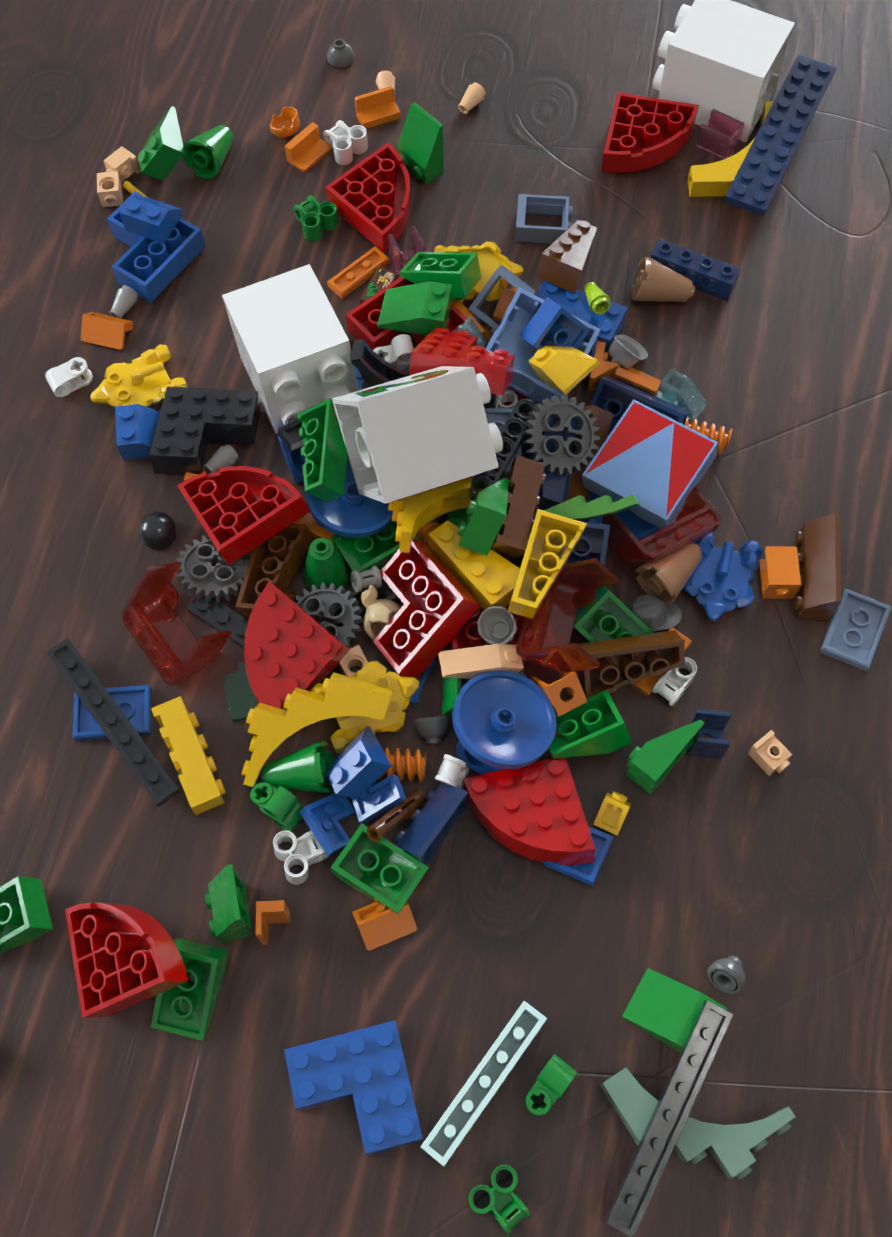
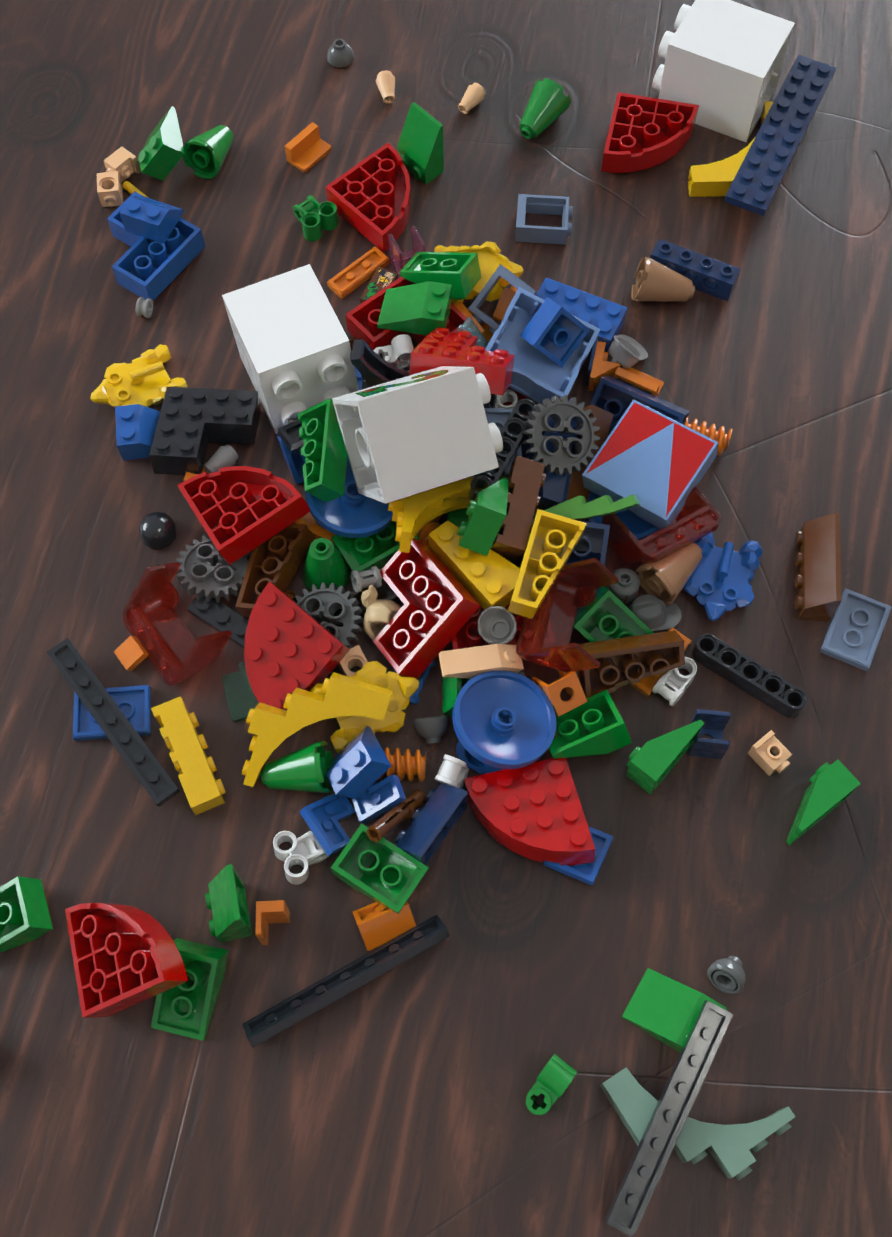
(68, 378): white piece -> none
(104, 330): orange panel -> none
(124, 300): light grey cone -> none
(131, 653): none -> orange tile
(144, 307): none -> light grey bush
(277, 804): green piece -> none
(286, 123): orange hair -> none
(345, 980): none -> black plate
(346, 141): white piece -> none
(365, 1067): blue brick -> none
(377, 107): orange panel -> none
(483, 1084): light aqua brick -> none
(502, 1201): green piece -> none
(543, 108): none -> green cone
(562, 366): yellow slope -> none
(567, 256): reddish brown wedge -> none
(598, 300): lime cone -> none
(612, 812): yellow bracket -> none
(627, 585): none -> dark grey head
(682, 392): clear light blue slope -> none
(720, 135): clear pink piece -> none
(756, 686): none -> black beam
(780, 572): orange piece -> none
(828, 789): none -> green slope

